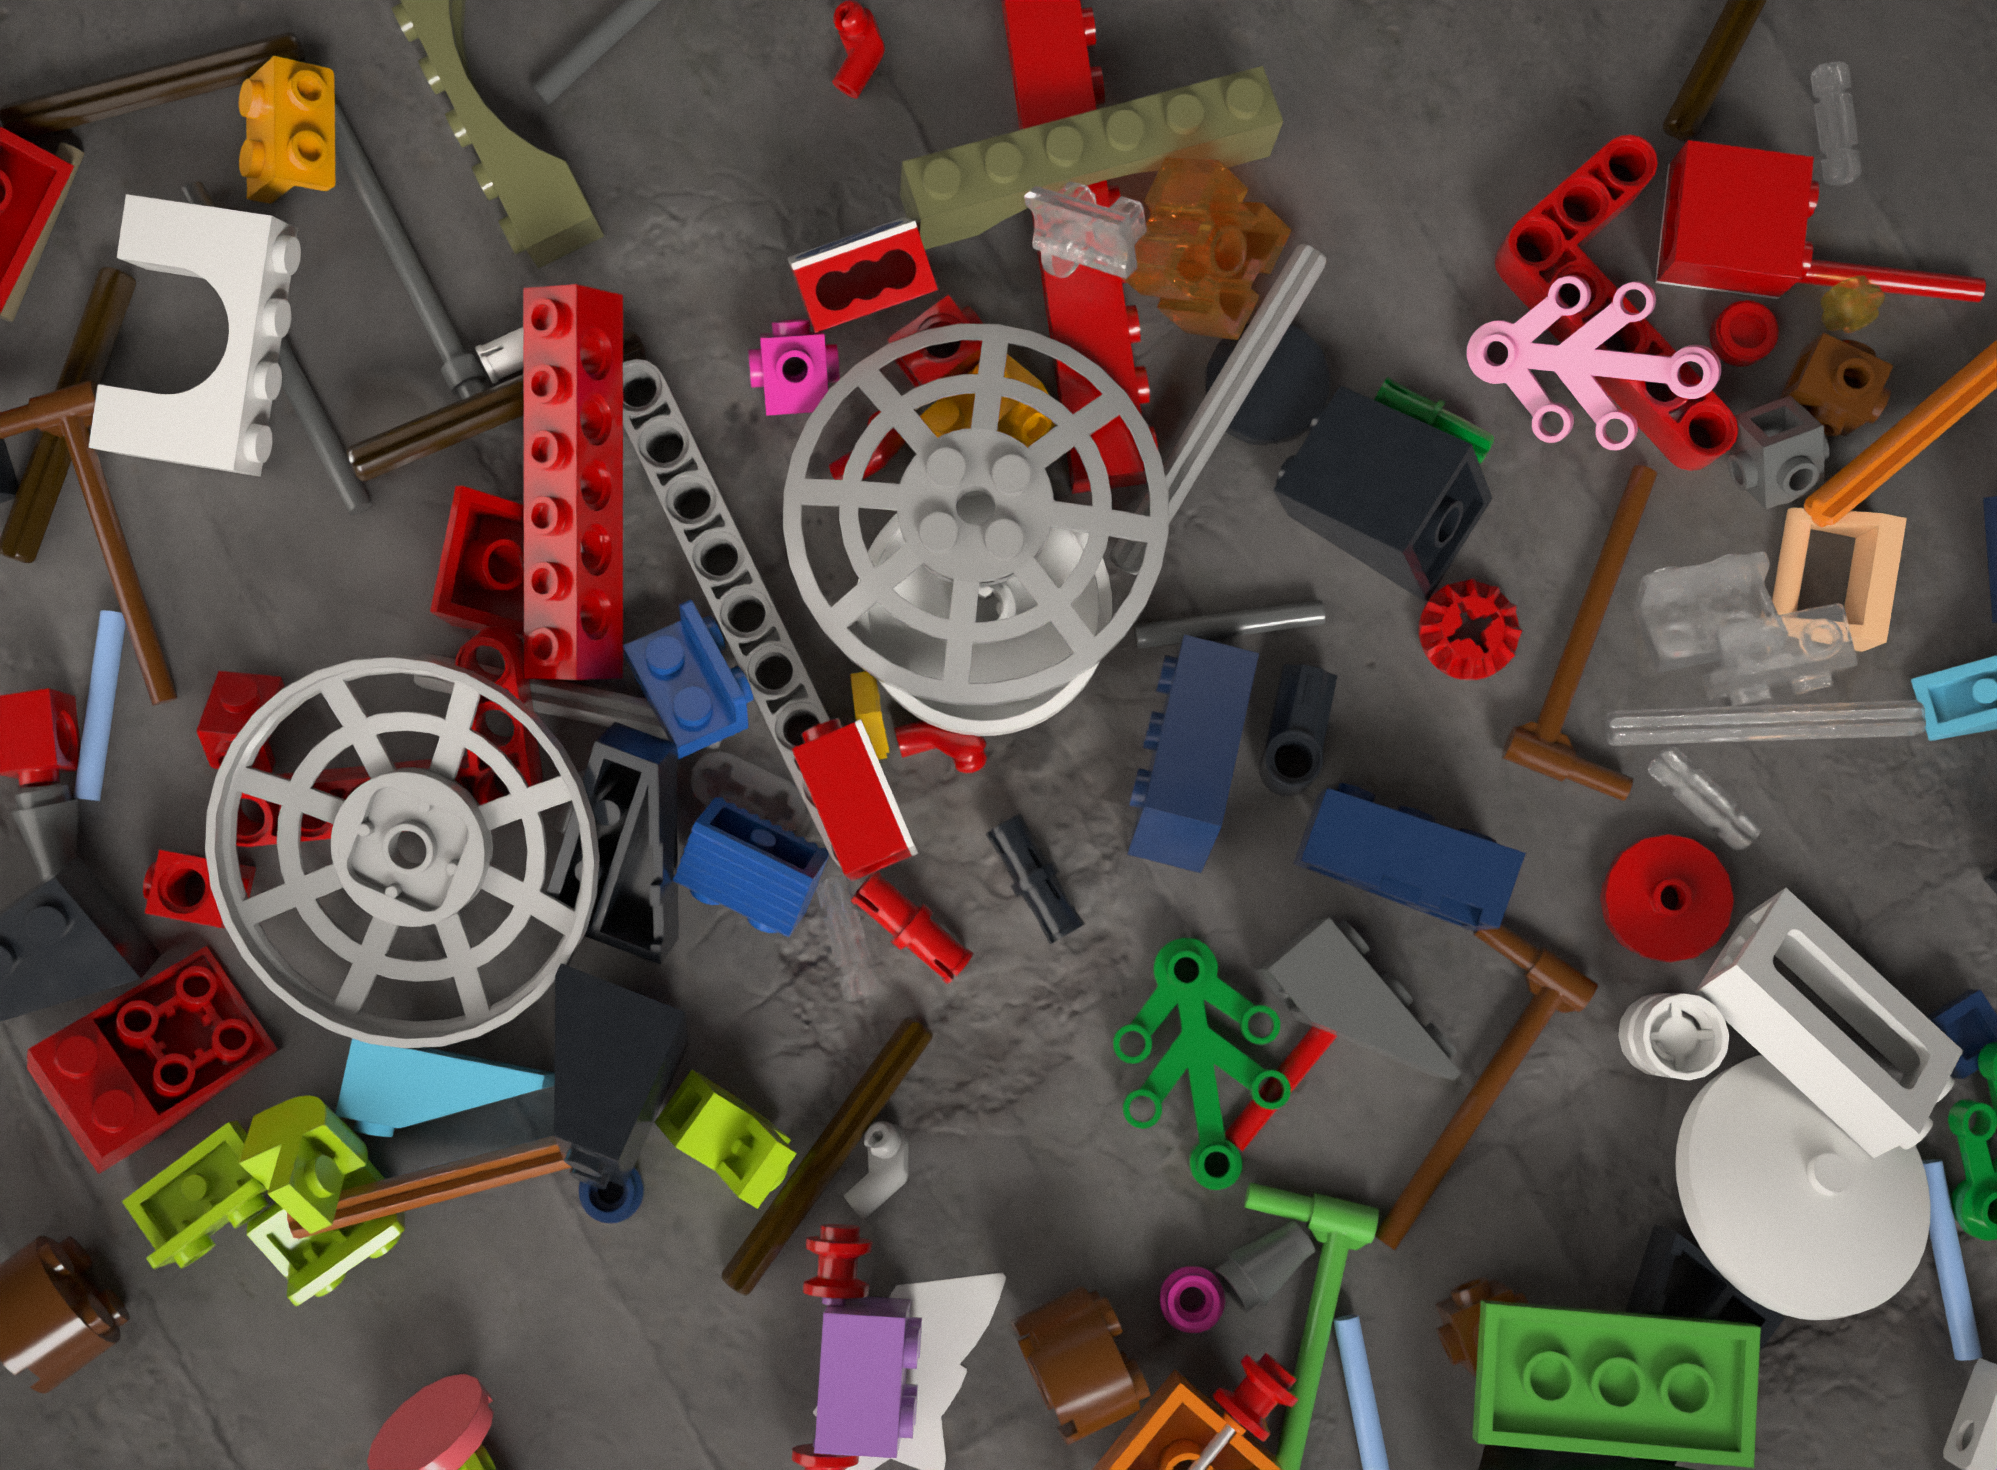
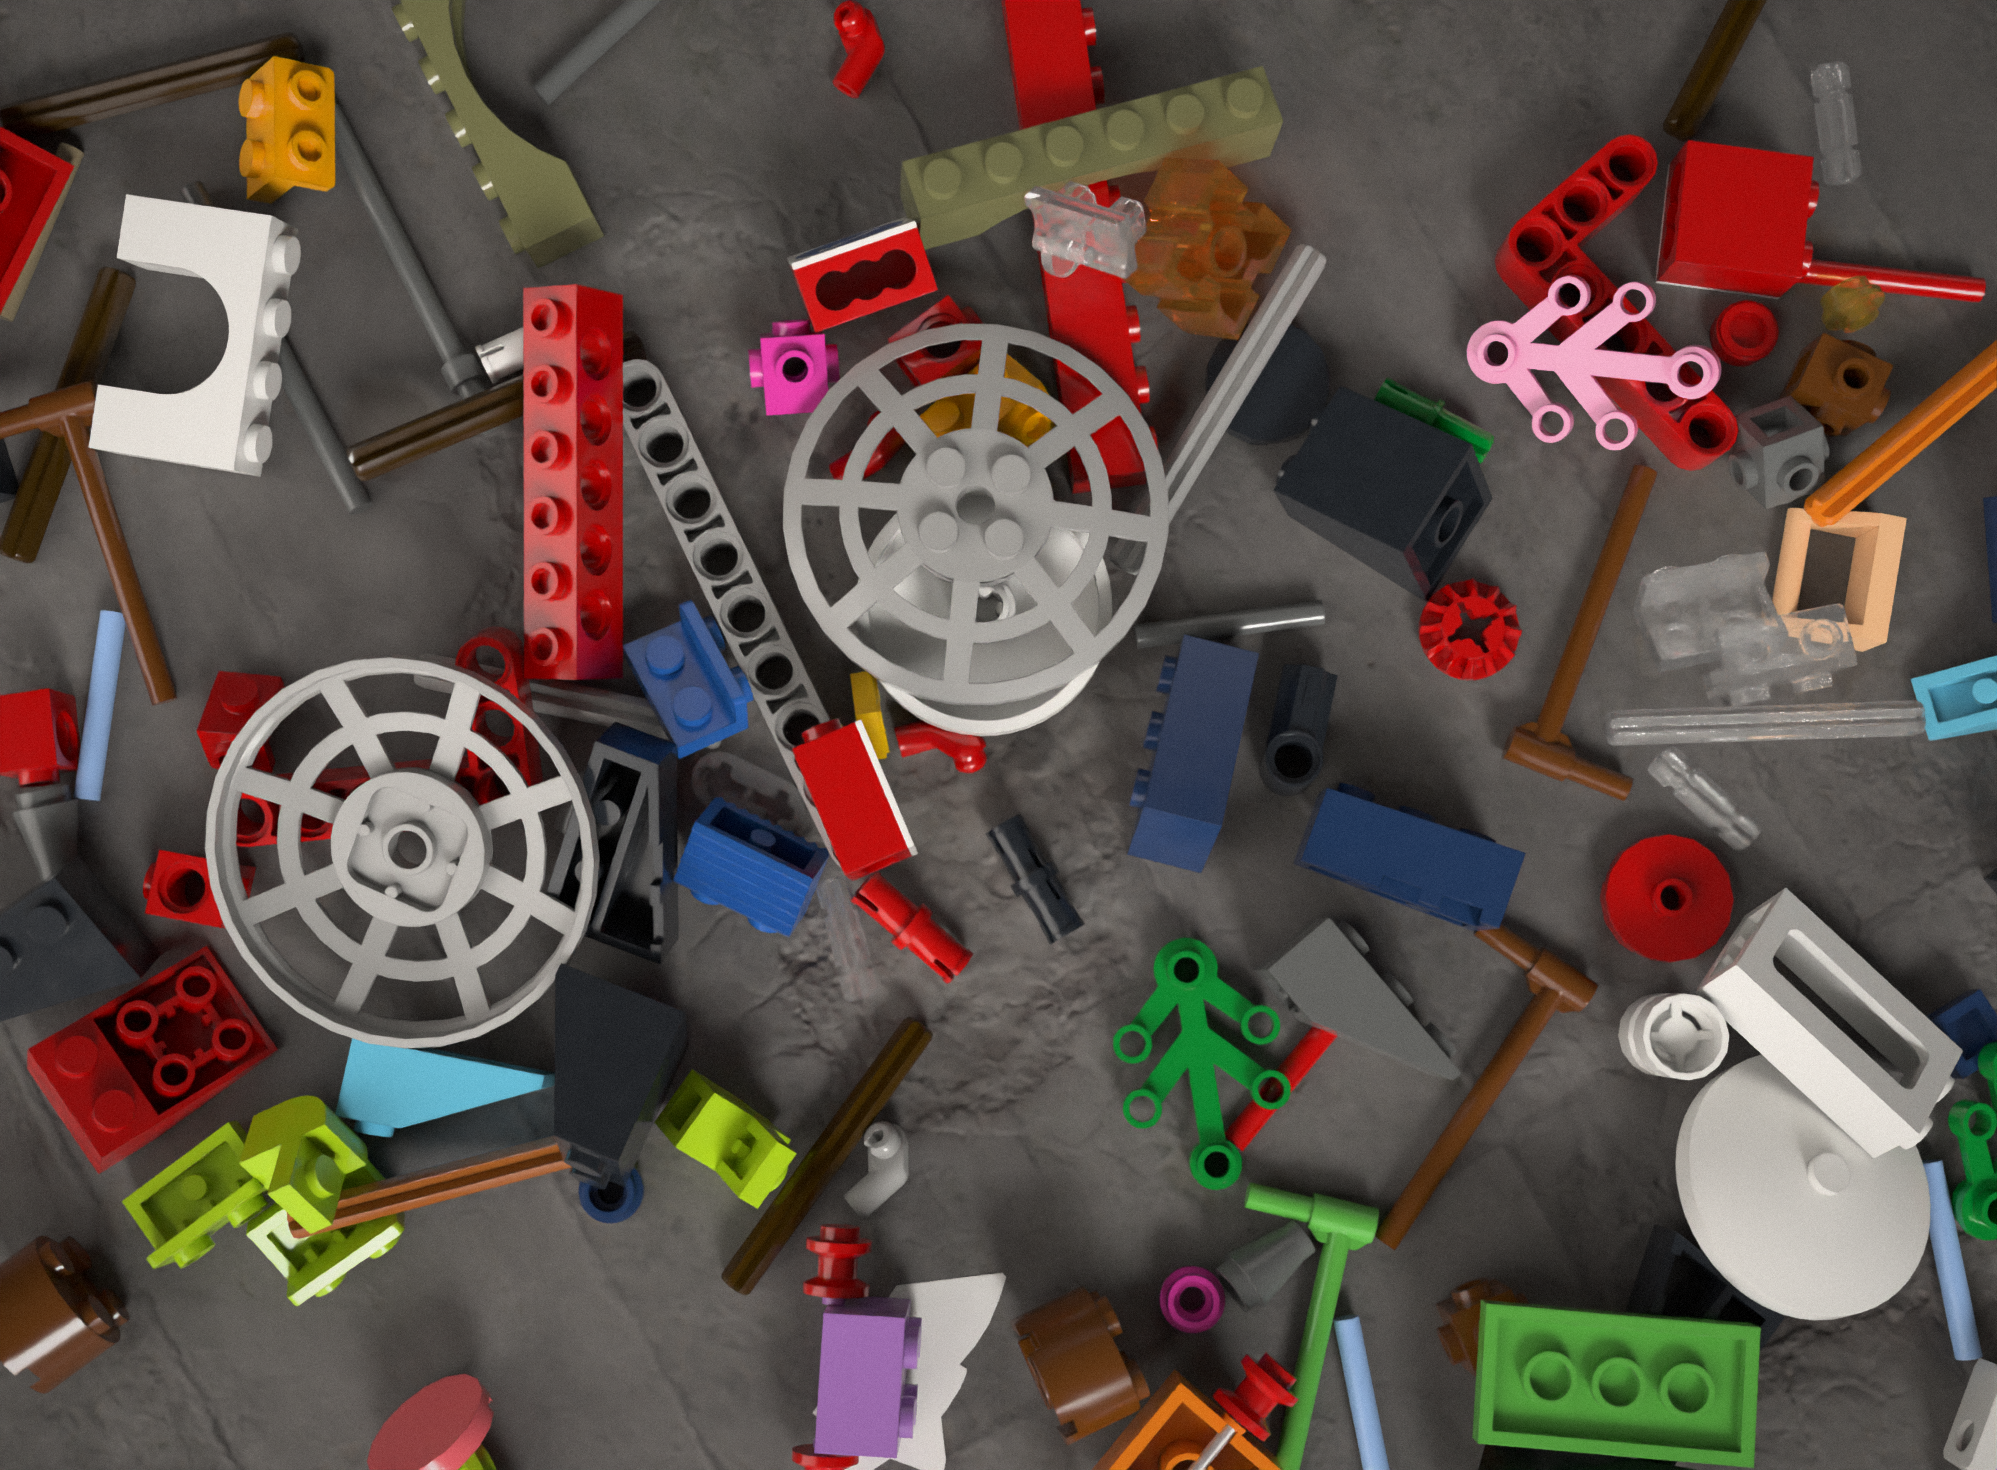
(482, 564): red slope -> none

